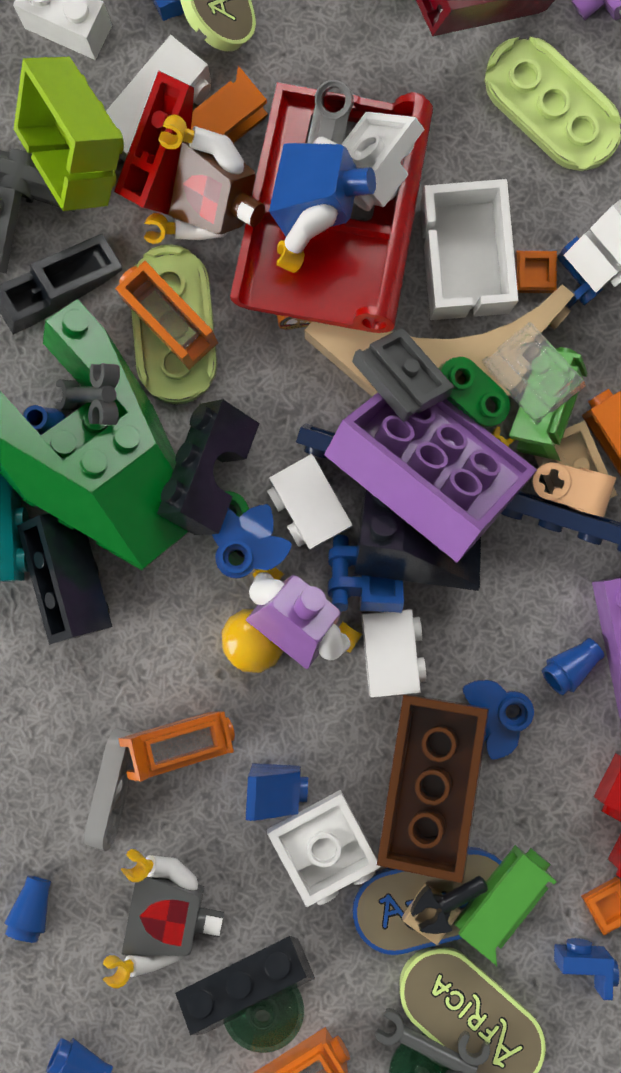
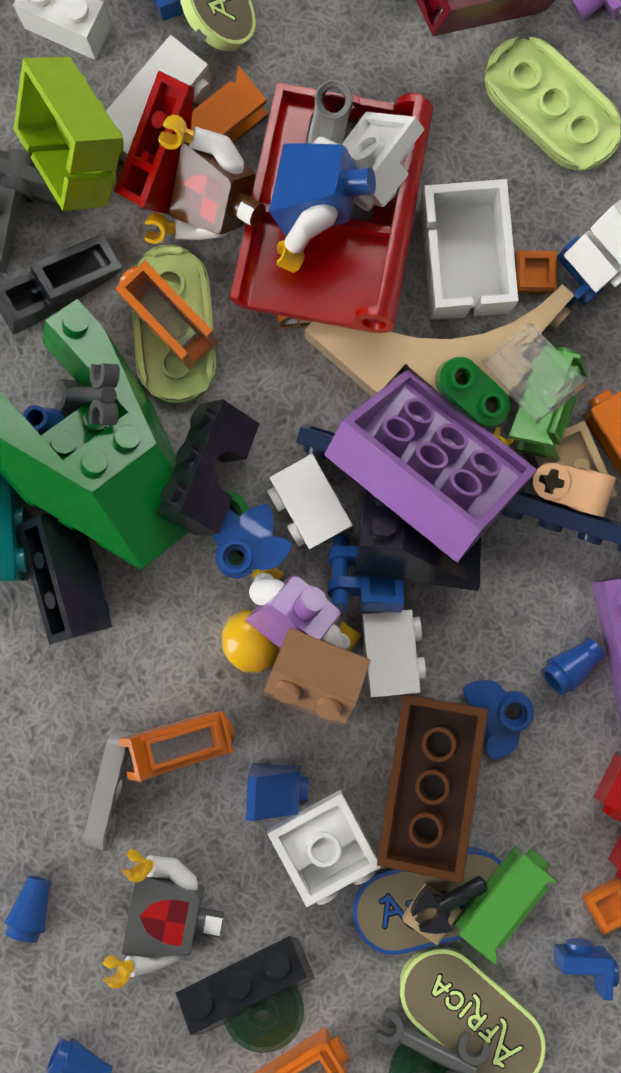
(316, 677): none -> medium nougat slope
(403, 374): dark grey plate -> none

